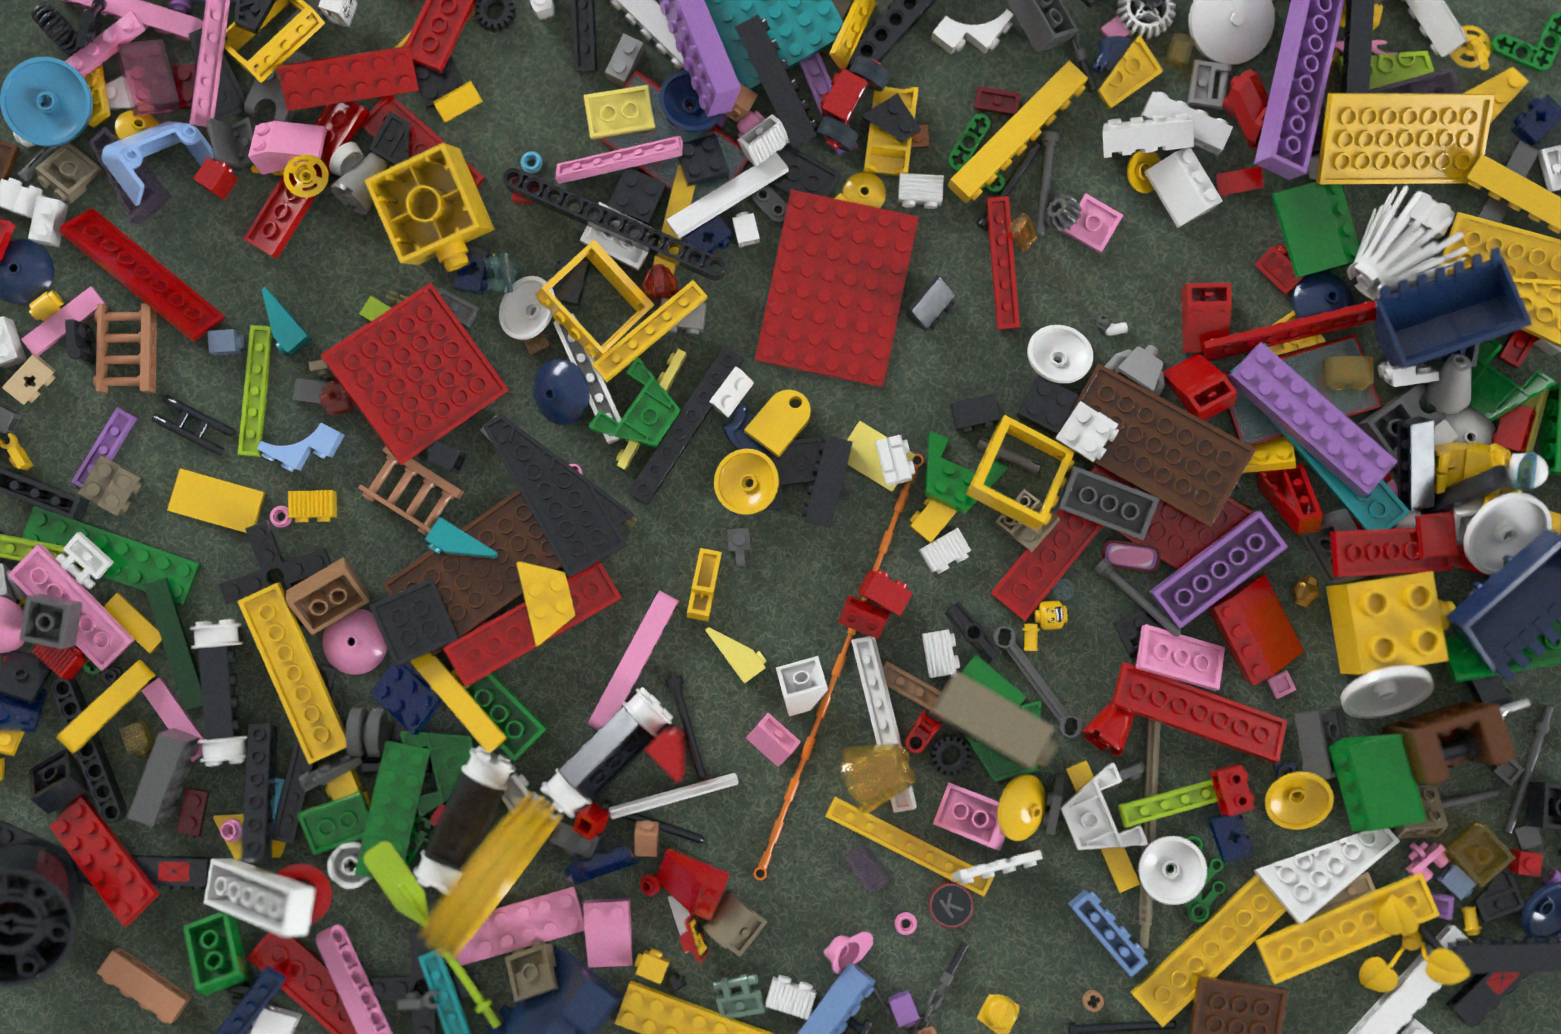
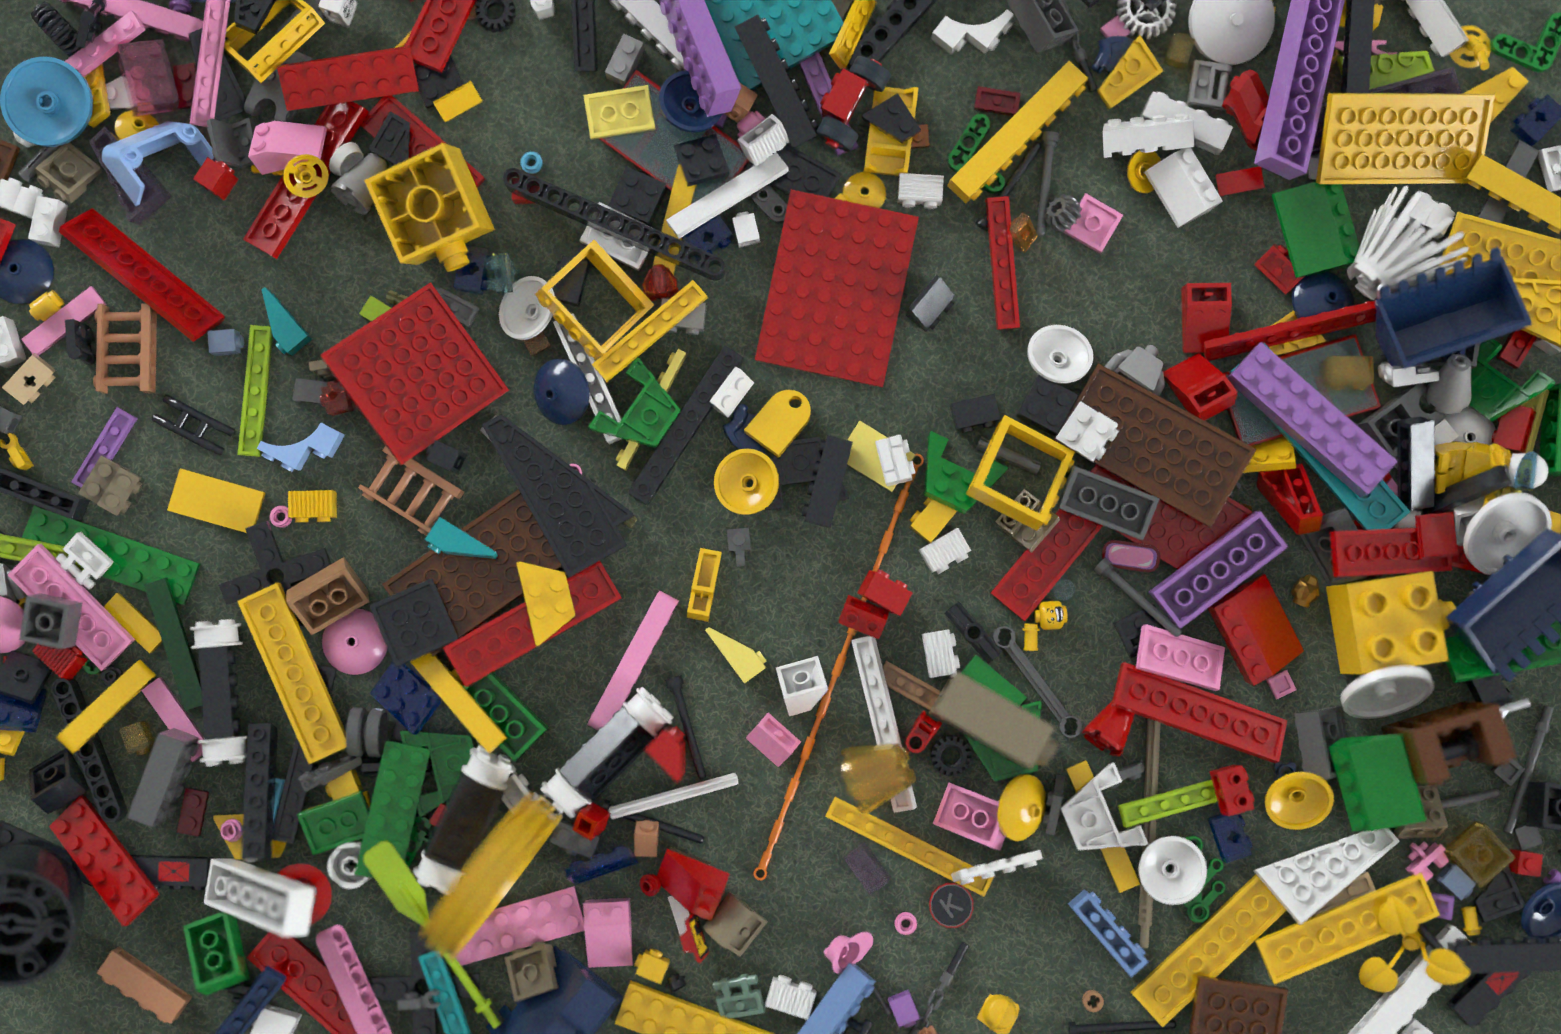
(619, 159): bright pink tile -> none
(1109, 328): arm -> none

